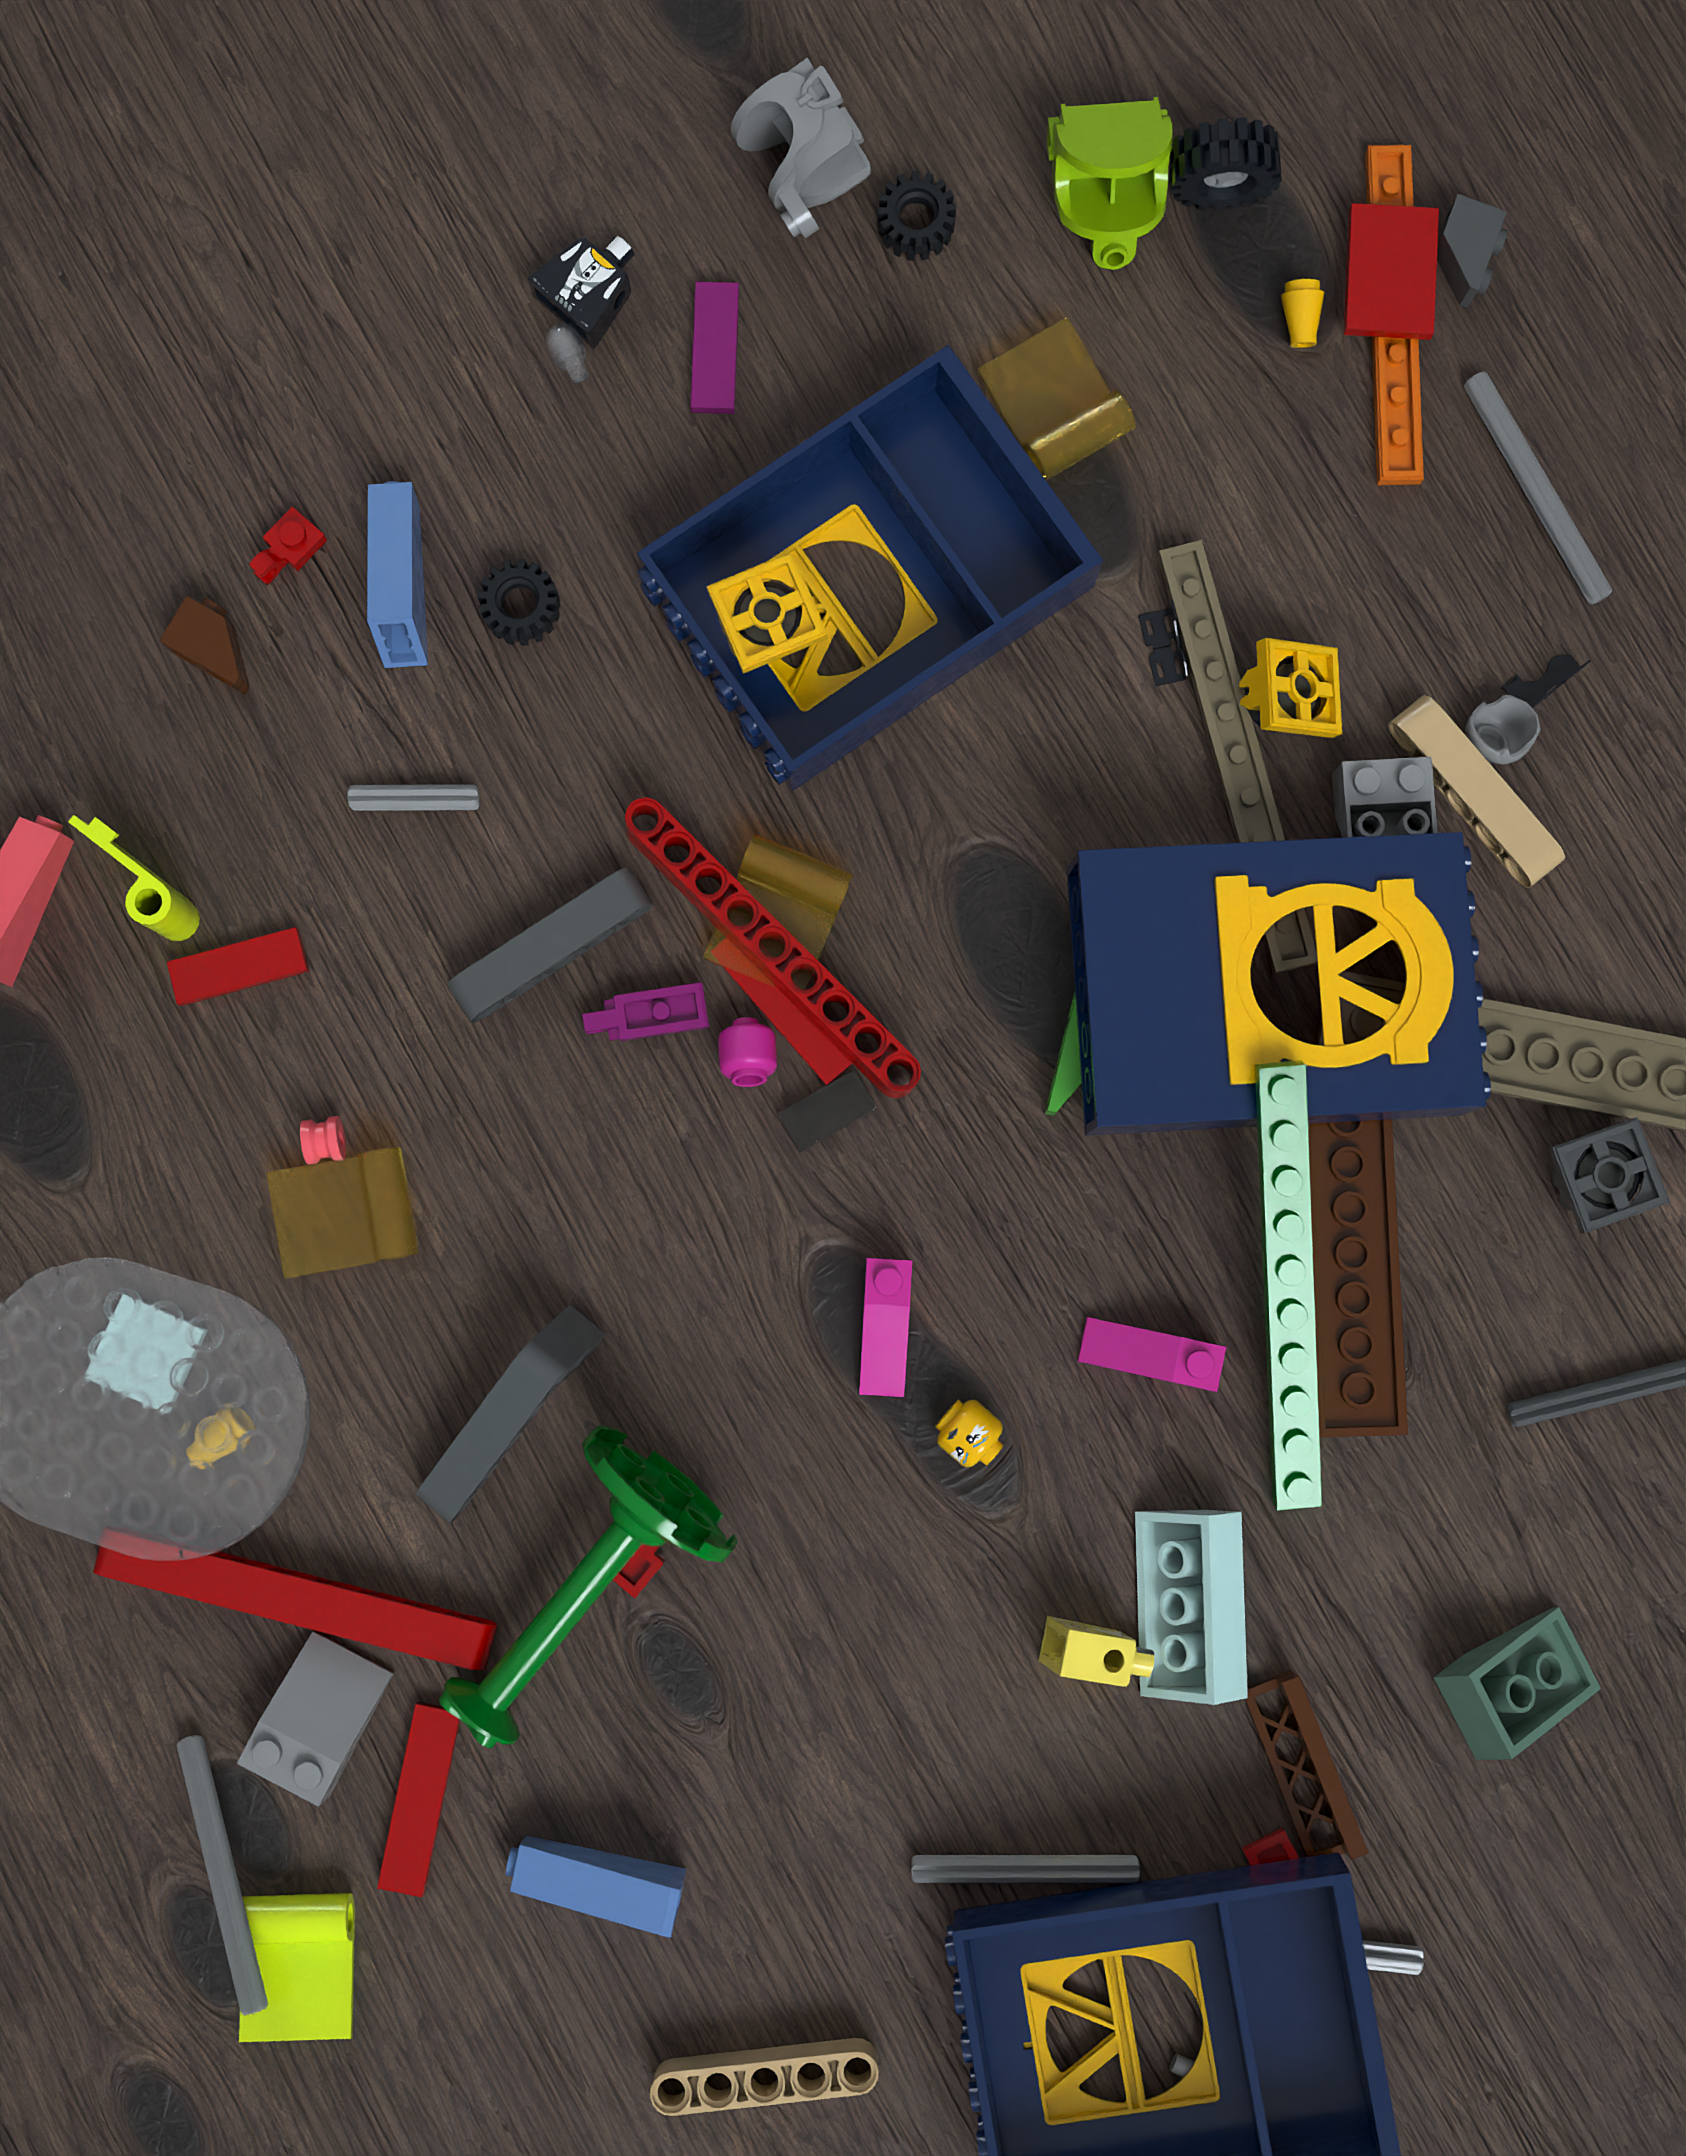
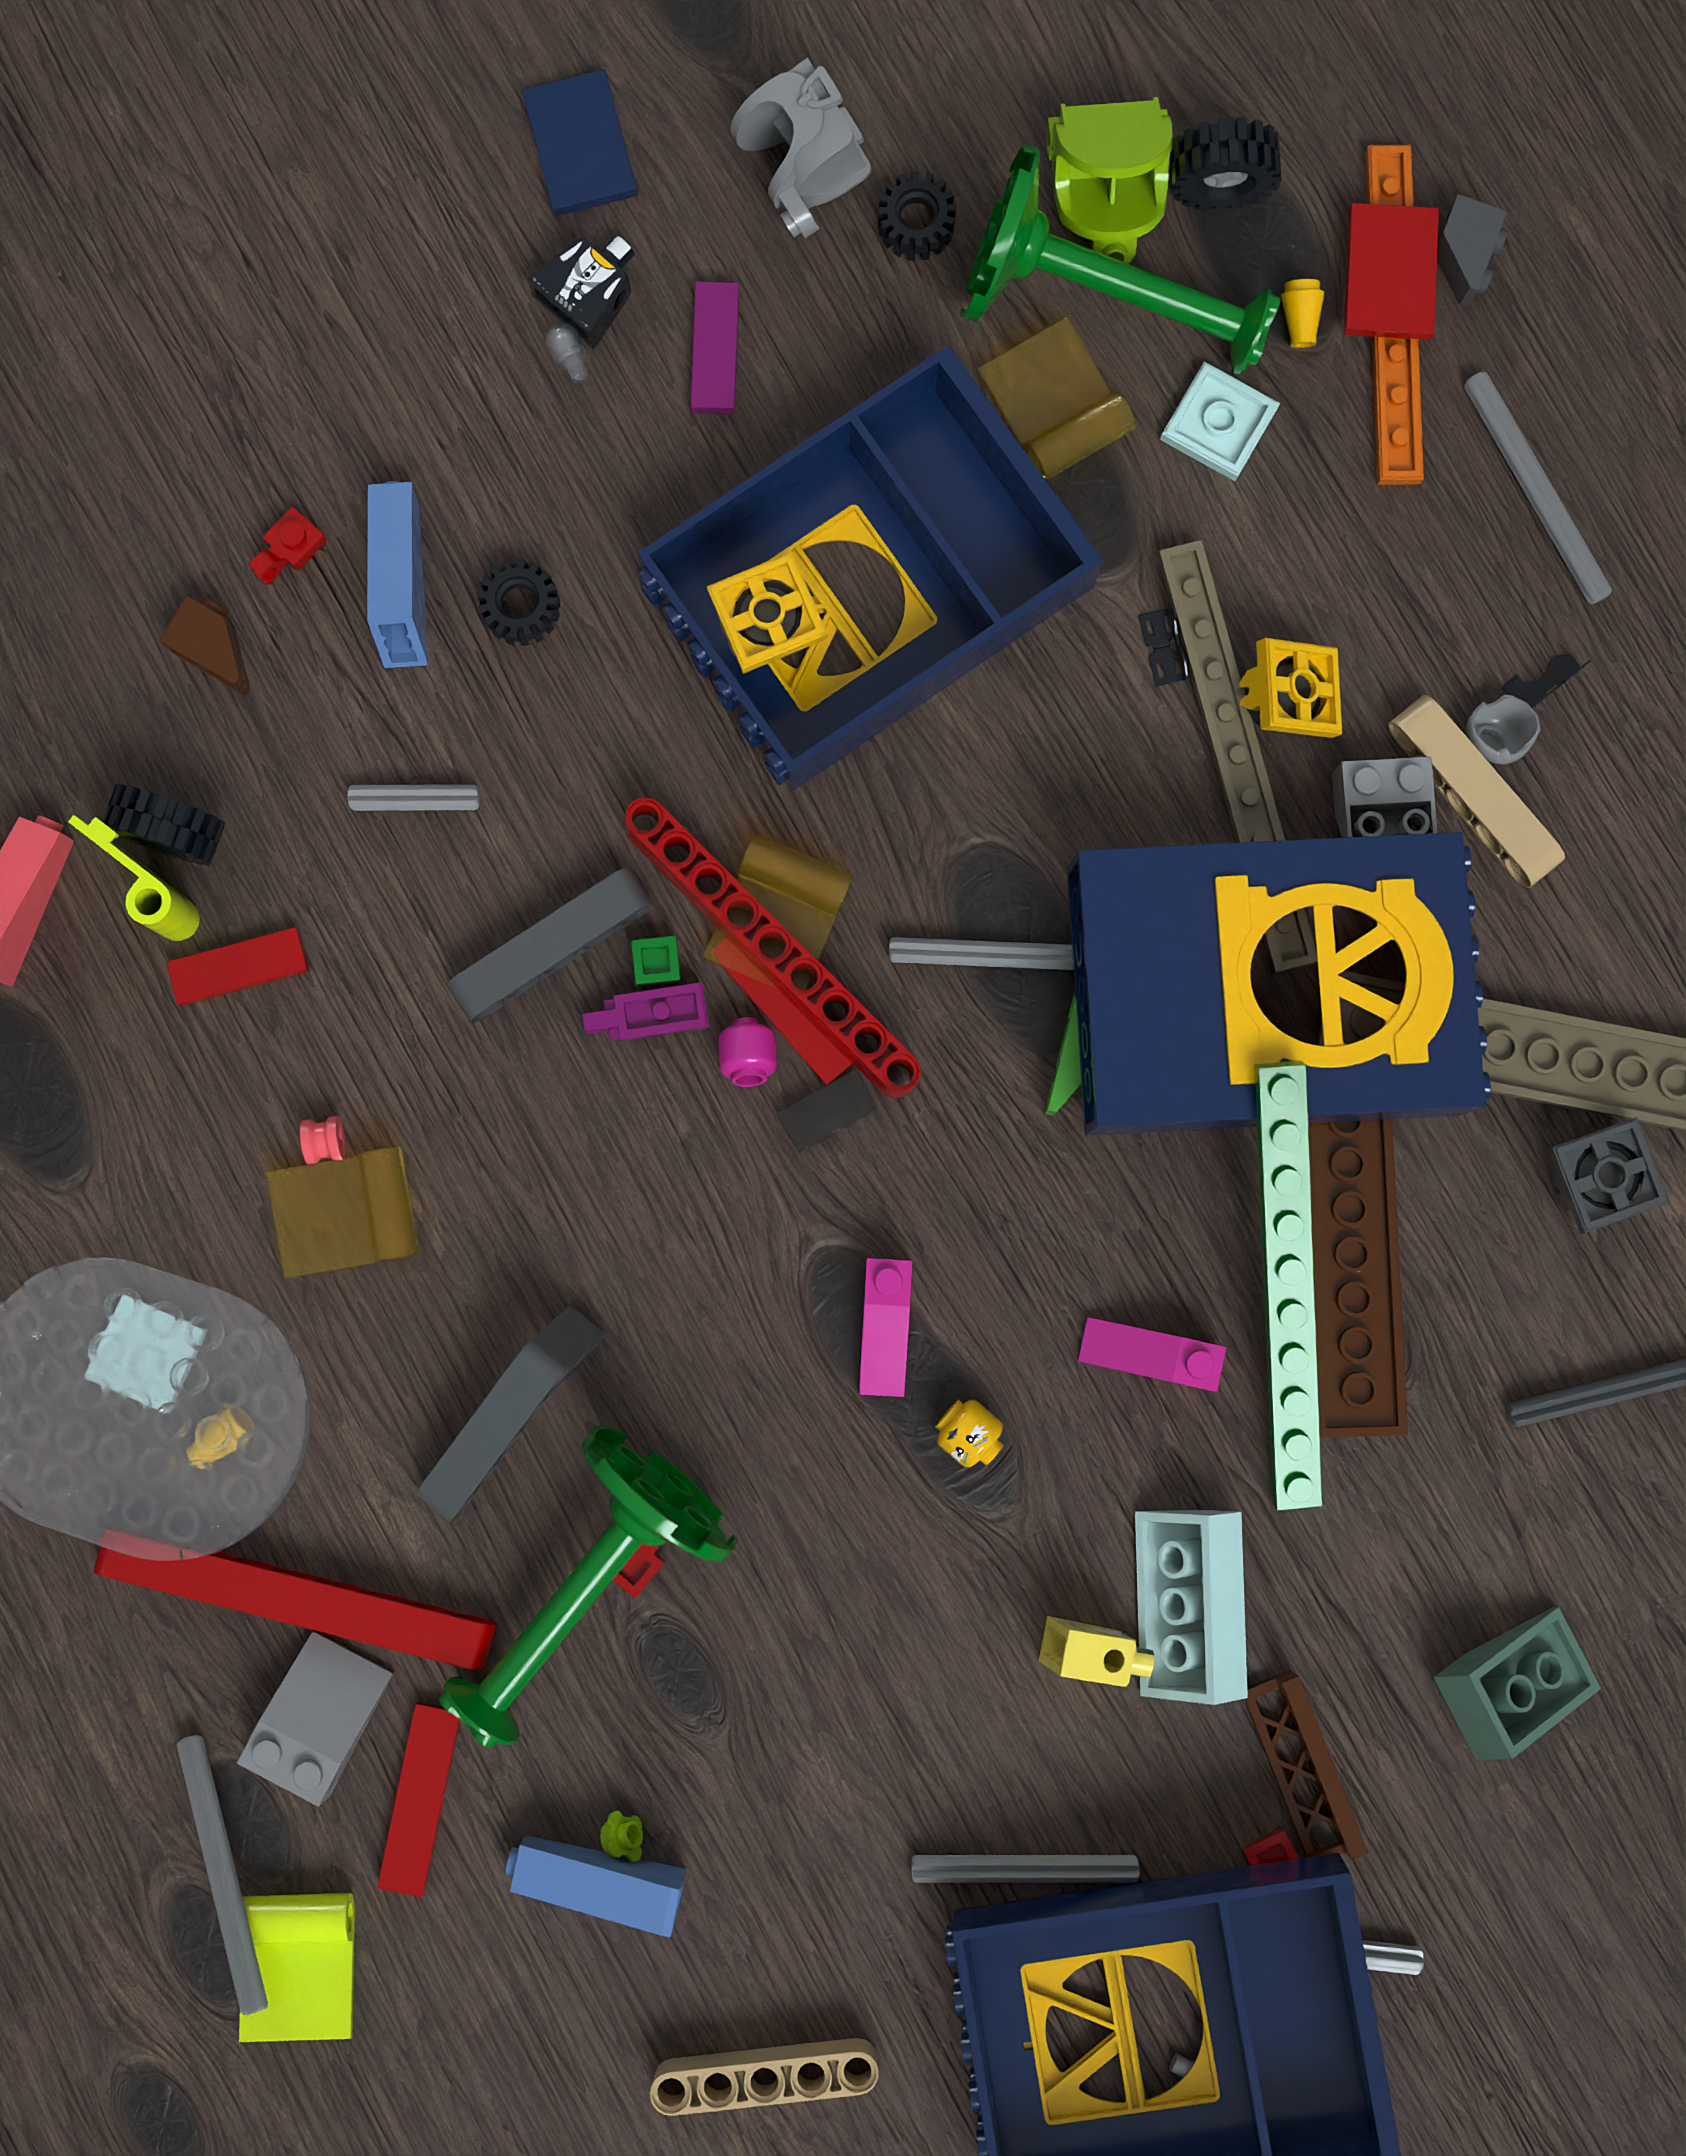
(163, 824): none -> black wheel
(580, 142): none -> dark blue tile
(622, 1836): none -> lime plate
(656, 961): none -> green plate
(980, 953): none -> light grey axle
(1020, 242): none -> green piece
(1219, 421): none -> light aqua tile

